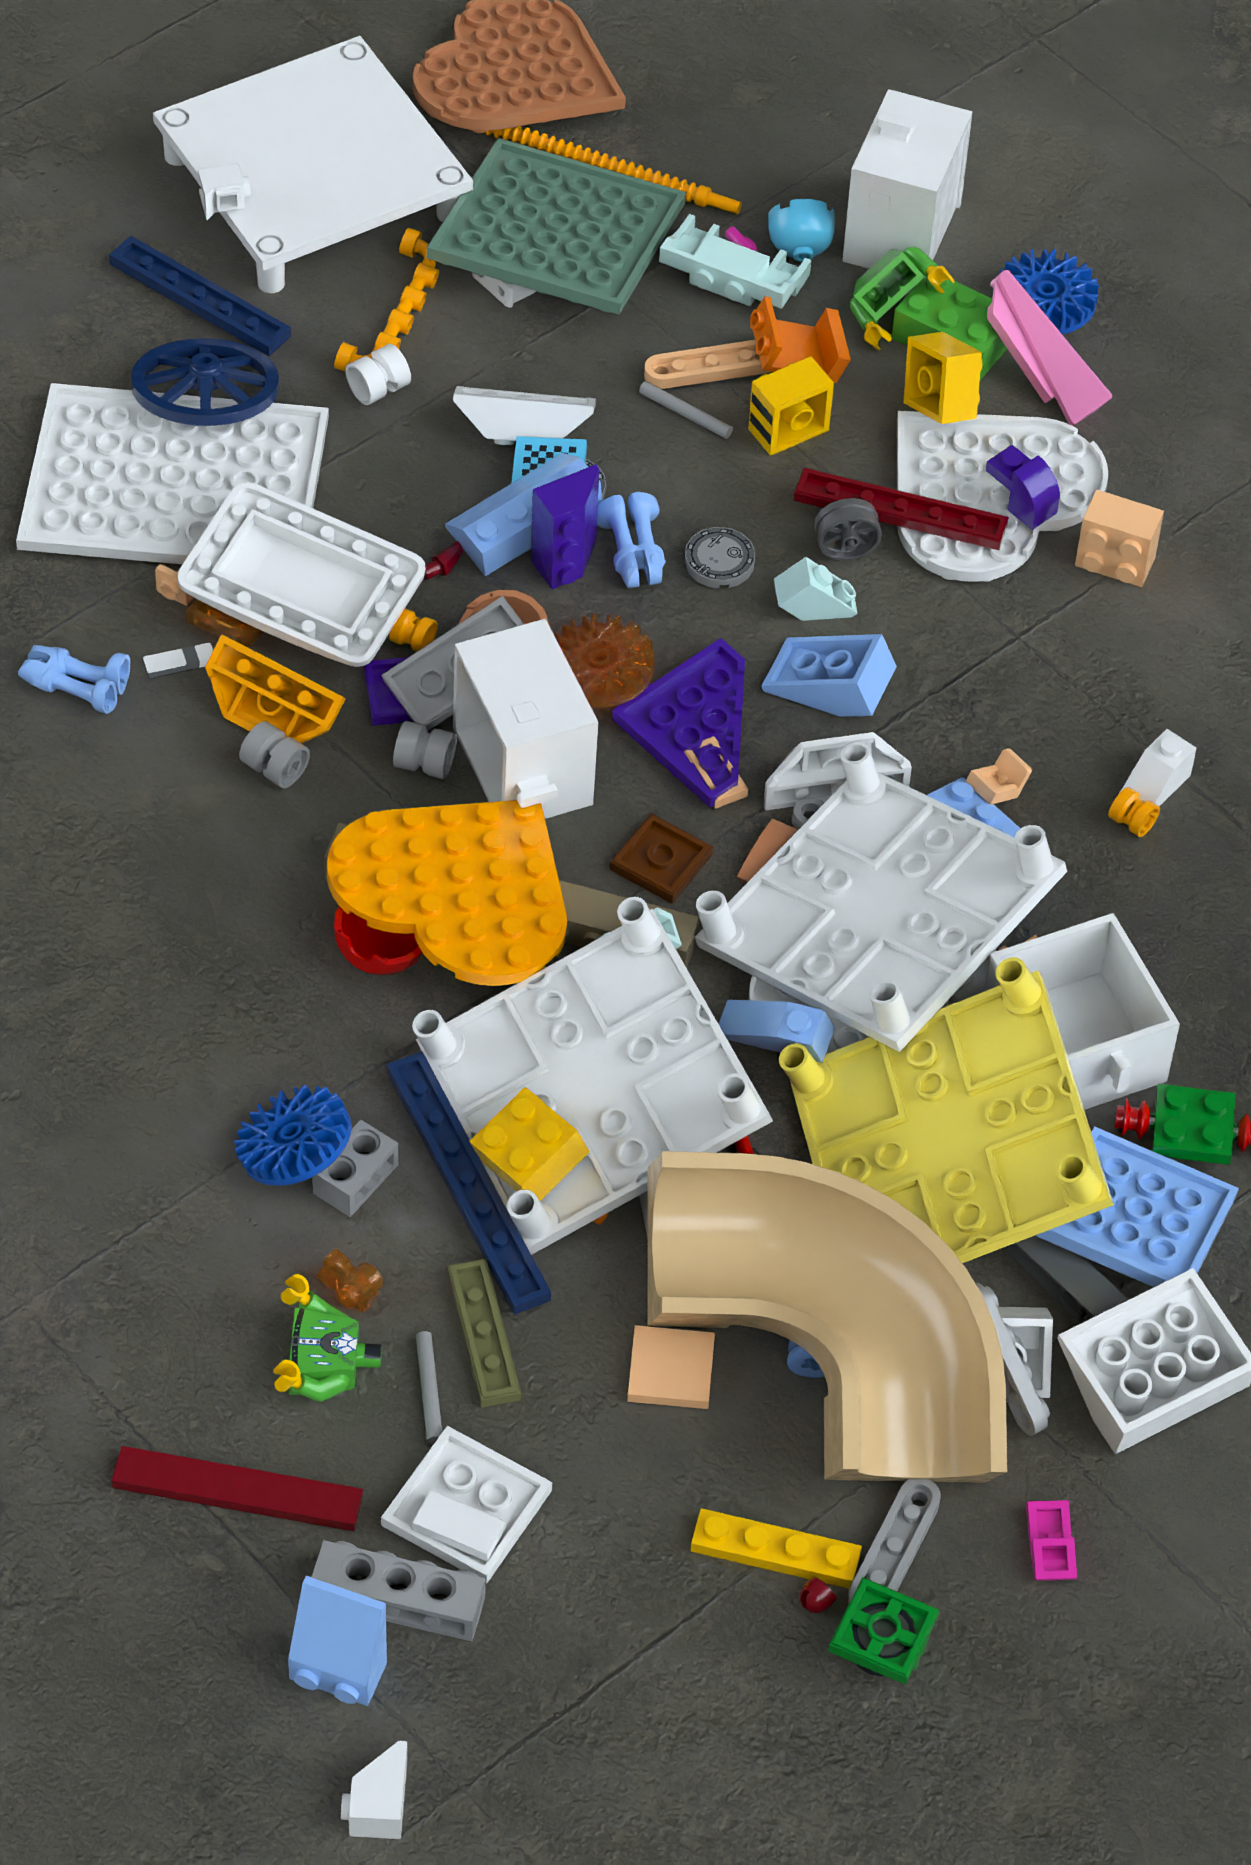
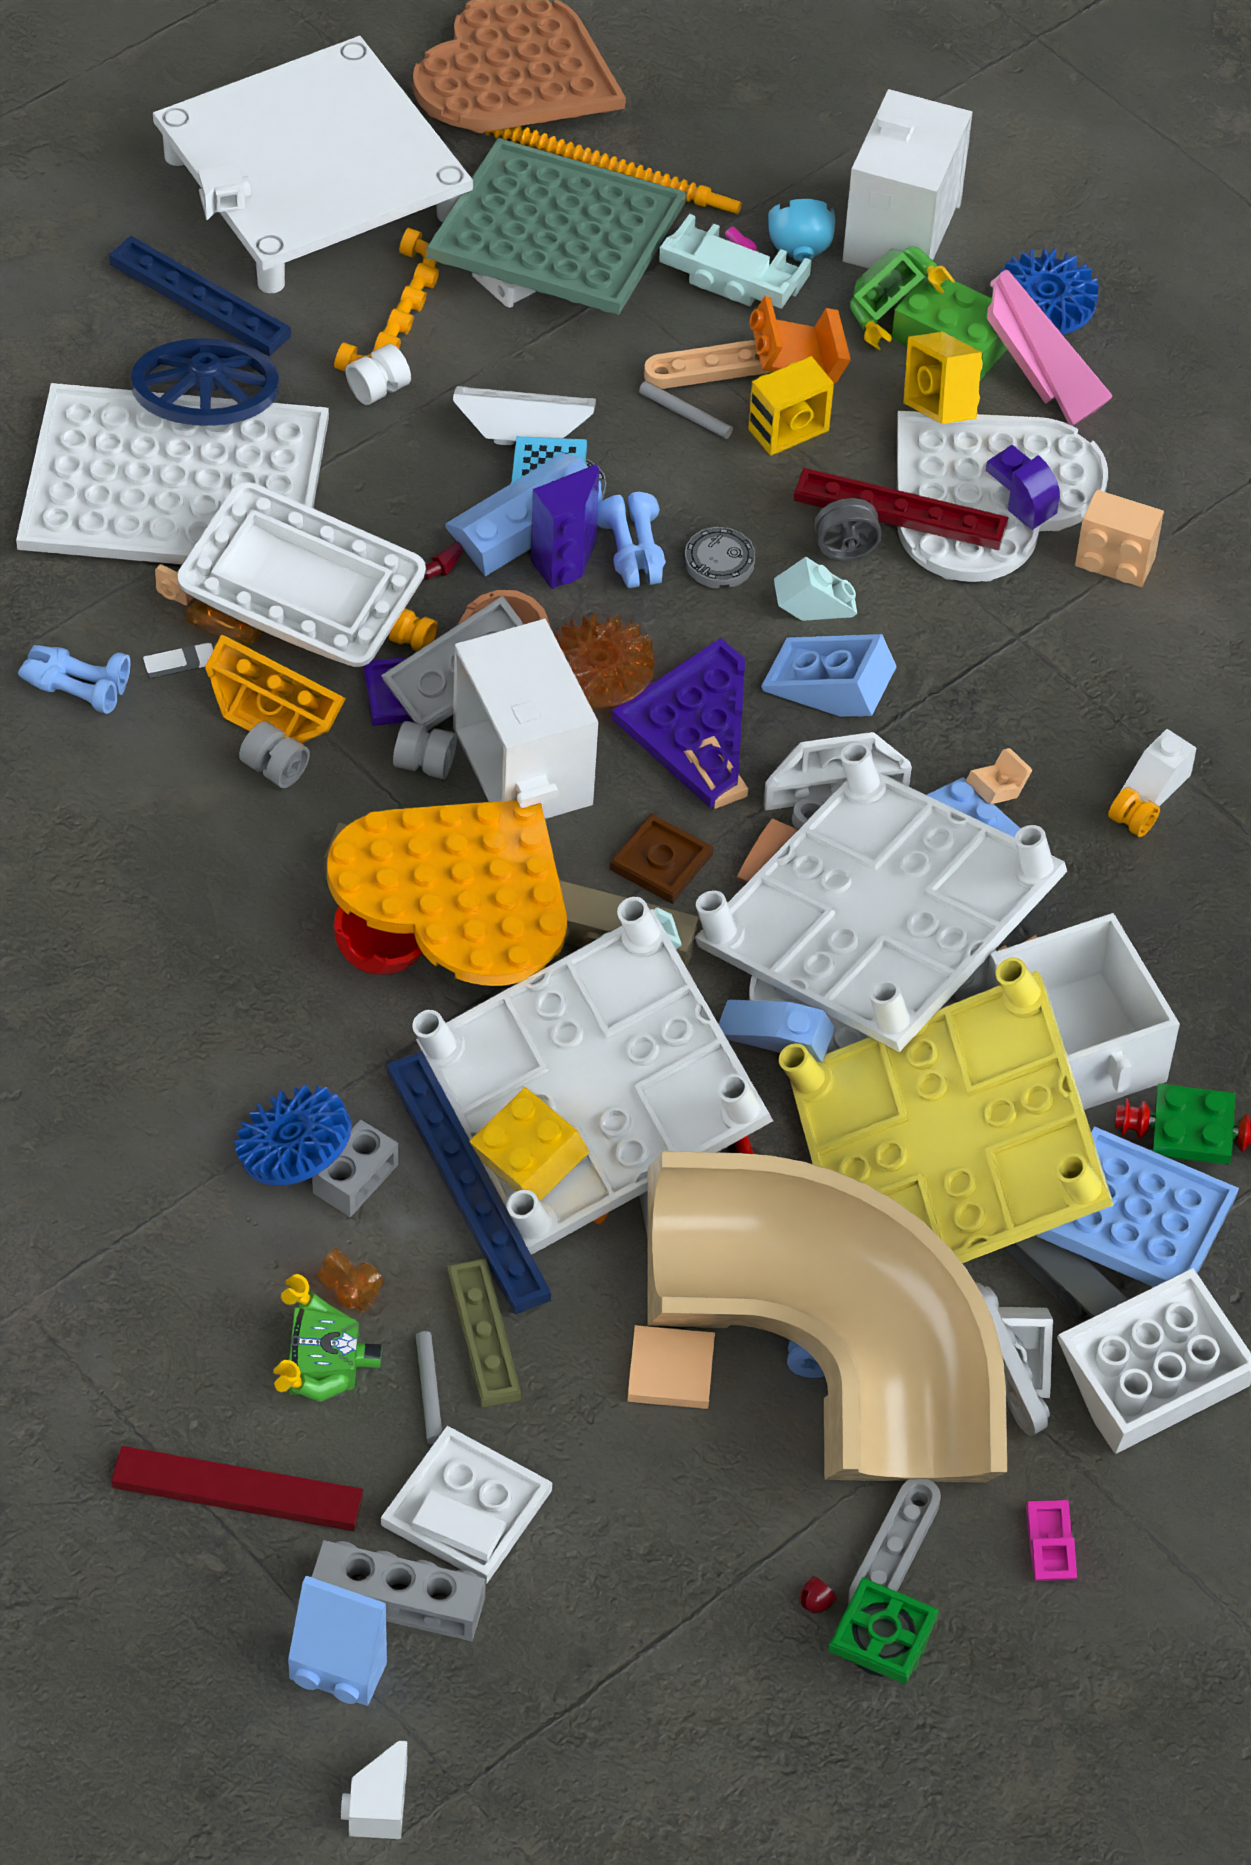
(775, 1548): yellow plate -> none

